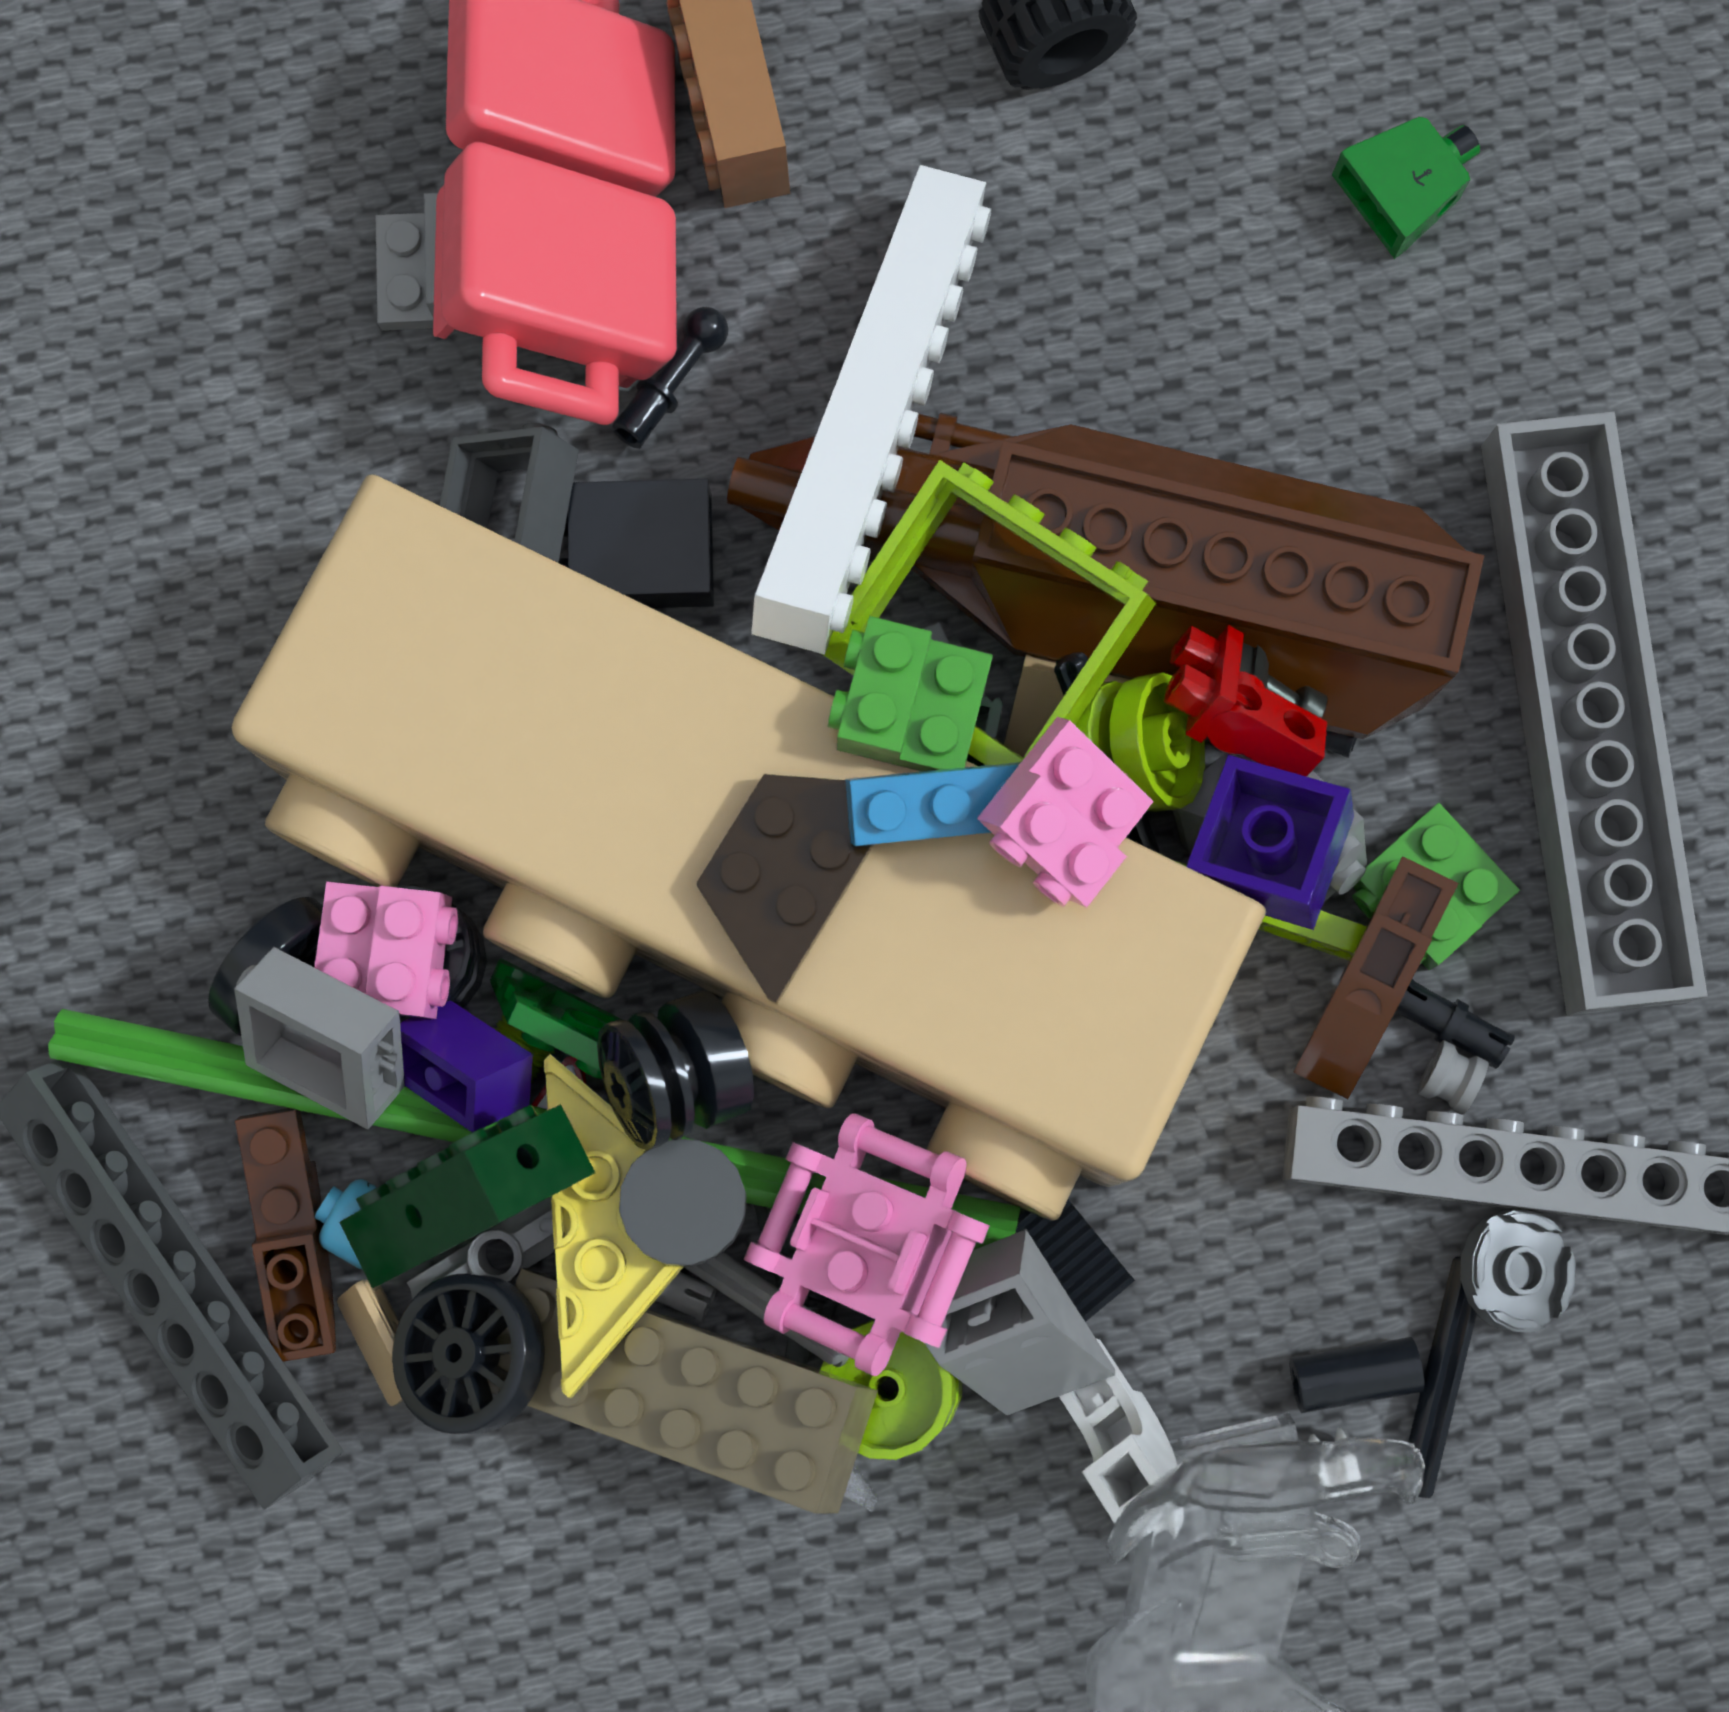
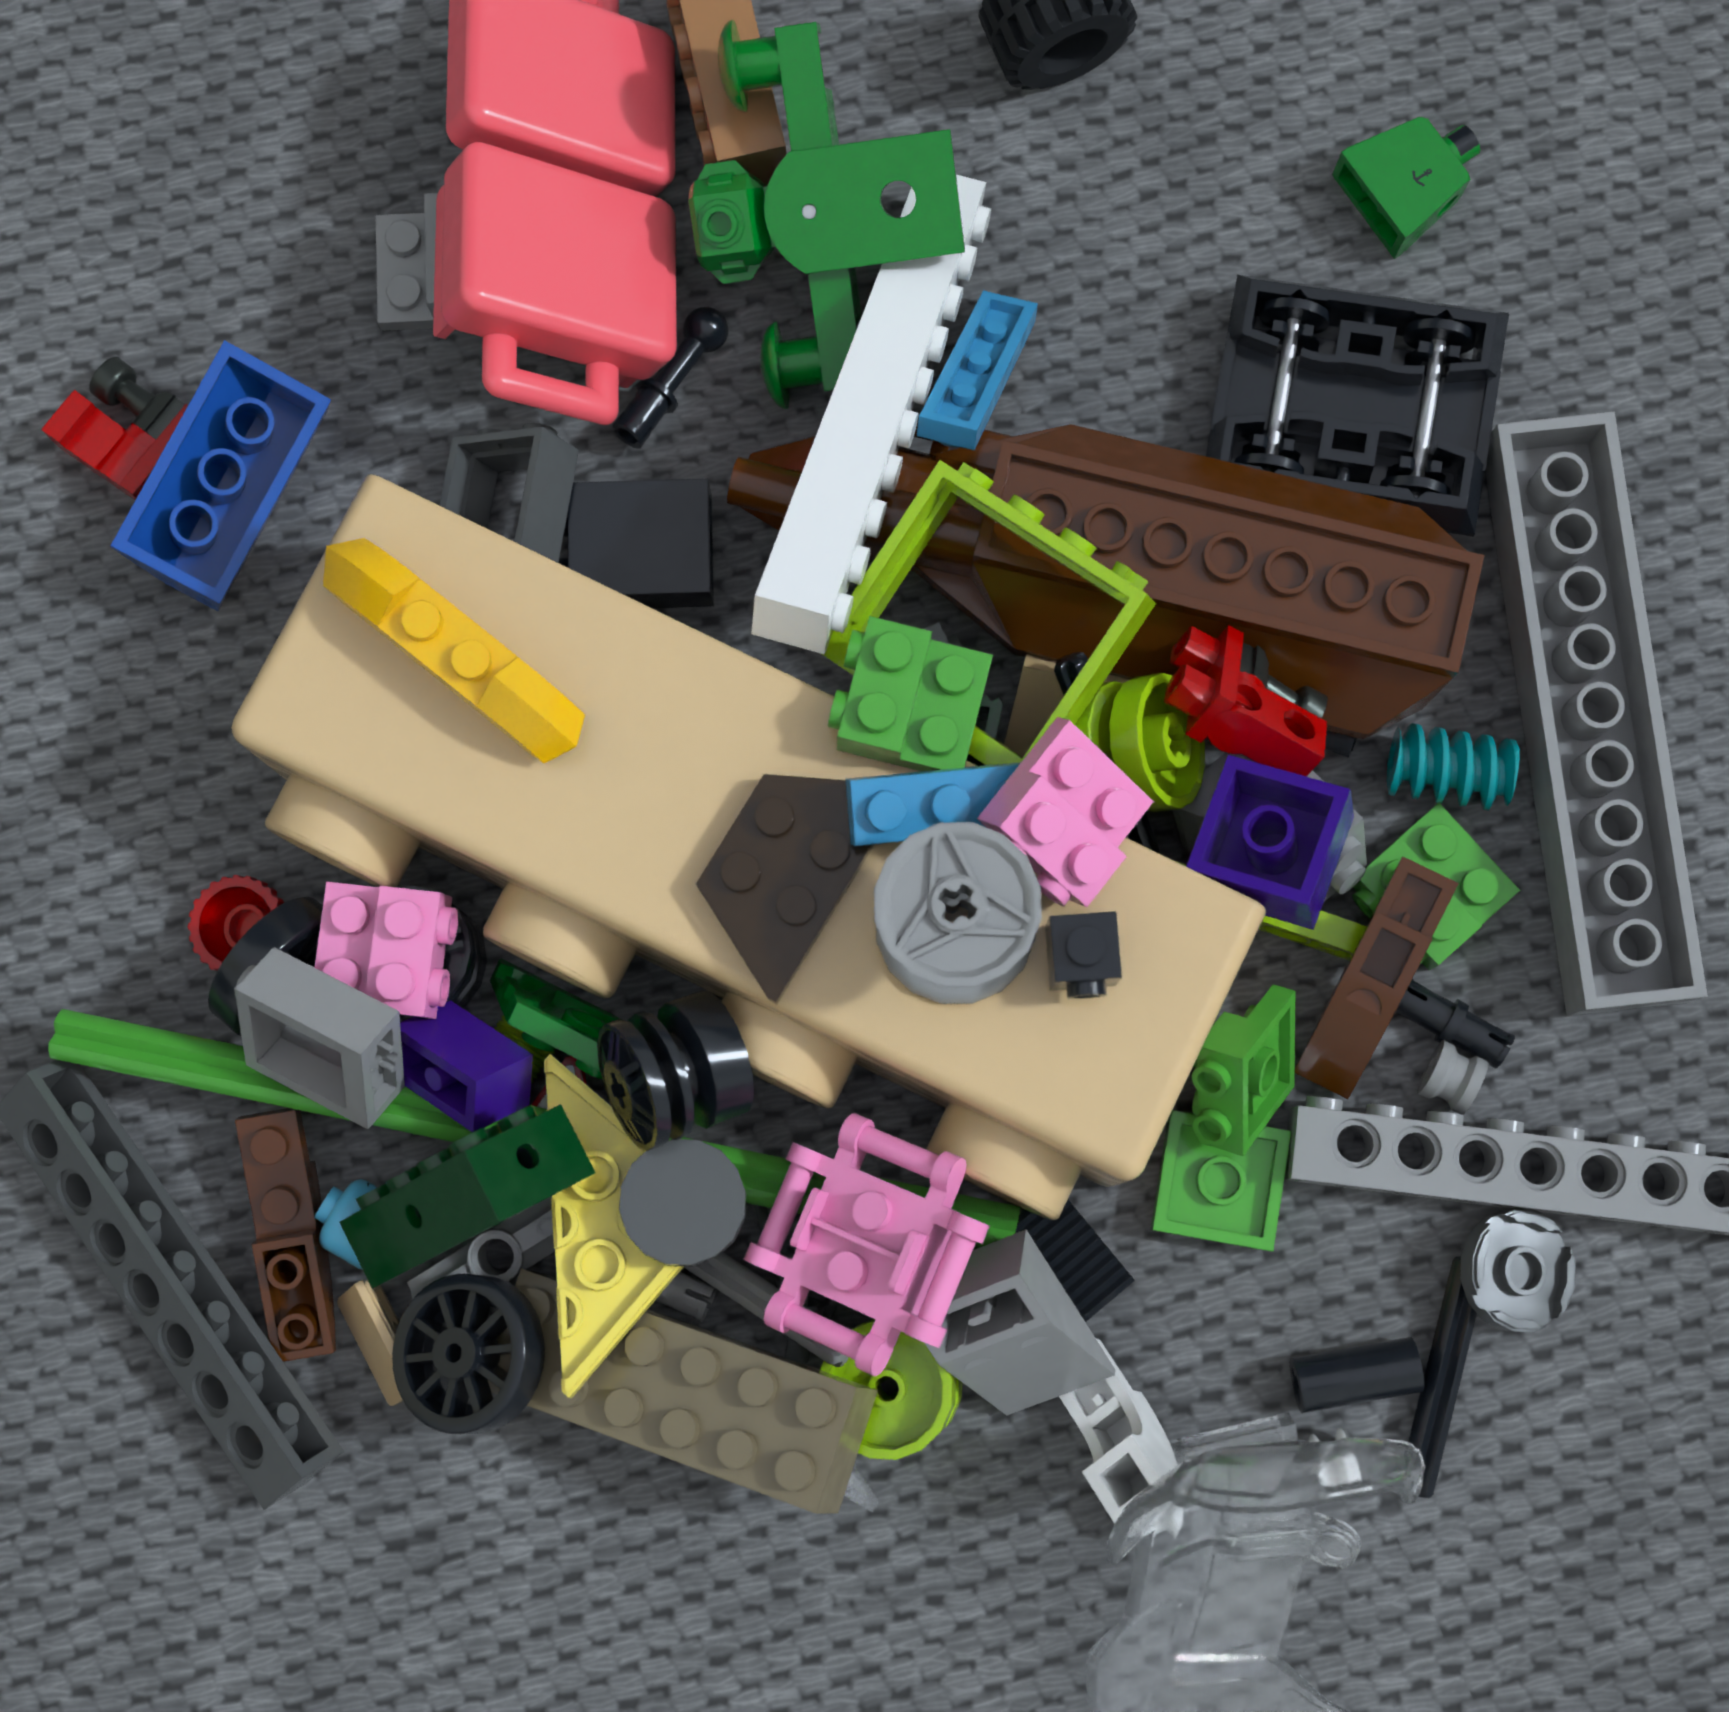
(101, 443): none -> red hips
(220, 475): none -> blue slope
(226, 914): none -> red hat
(452, 648): none -> yellow brick
(818, 205): none -> green piece
(949, 870): none -> light grey piece
(977, 371): none -> dark azure plate
(1083, 953): none -> black brick
(1217, 1192): none -> bright green plate
(1245, 1072): none -> bright green plate
(1355, 405): none -> black piece
(1453, 765): none -> teal piece

